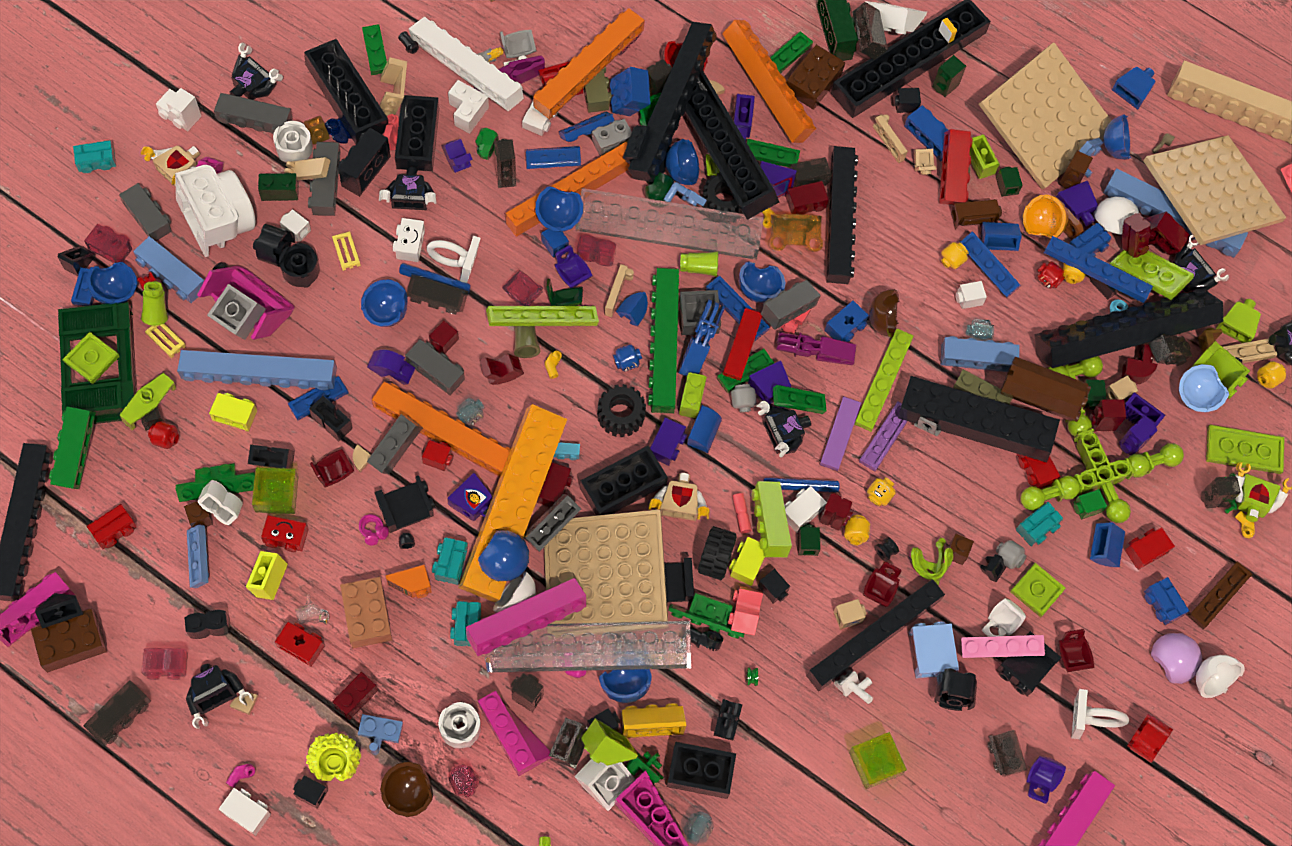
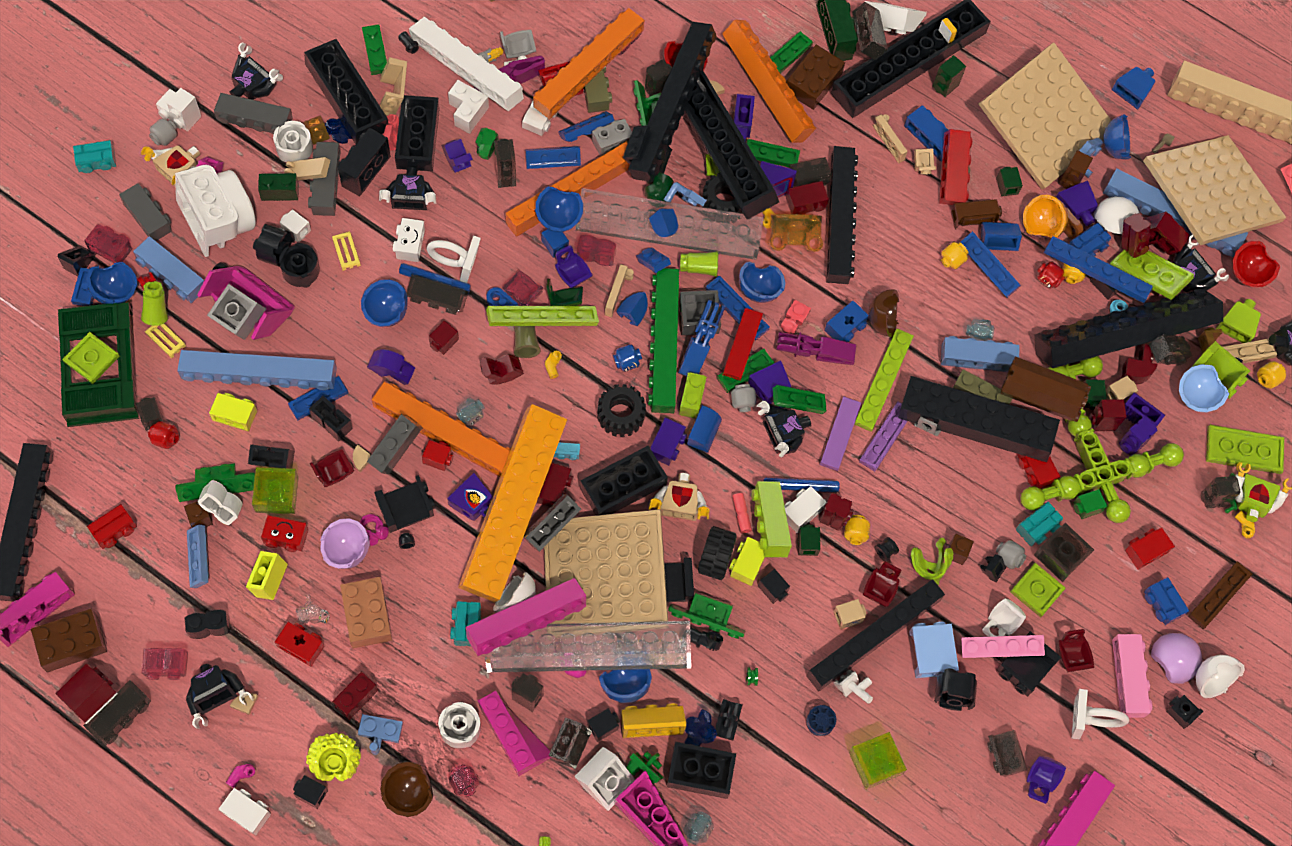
(58, 609): black slope -> none
(72, 448): green brick -> none
(87, 692): none -> dark red piece
(146, 400): lime piece -> none
(163, 132): none -> light grey head
(344, 543): none -> lavender cylinder
(411, 582): orange slope -> none
(435, 367): dark grey brick -> none
(450, 561): teal brick -> none
(504, 298): none -> blue plate
(504, 556): blue cylinder -> none
(607, 744): lime slope -> none
(630, 91): blue piece -> none
(653, 259): none -> blue plate
(664, 222): none -> blue brick
(682, 162): blue cylinder -> none
(700, 729): none -> clear blue plate
(746, 610): coral brick -> none
(790, 304): dark grey brick -> none
(821, 720): none -> dark blue wheel
(881, 491): yellow head -> none
(907, 100): black brick -> none
(971, 295): white brick -> none
(983, 157): lime brick -> none
(1064, 552): none -> clear smoke brick
(1107, 544): blue brick -> none
(1131, 675): none -> bright pink brick
(1150, 738): red brick -> none
(1182, 717): none -> black brick
(1253, 265): none -> red cylinder

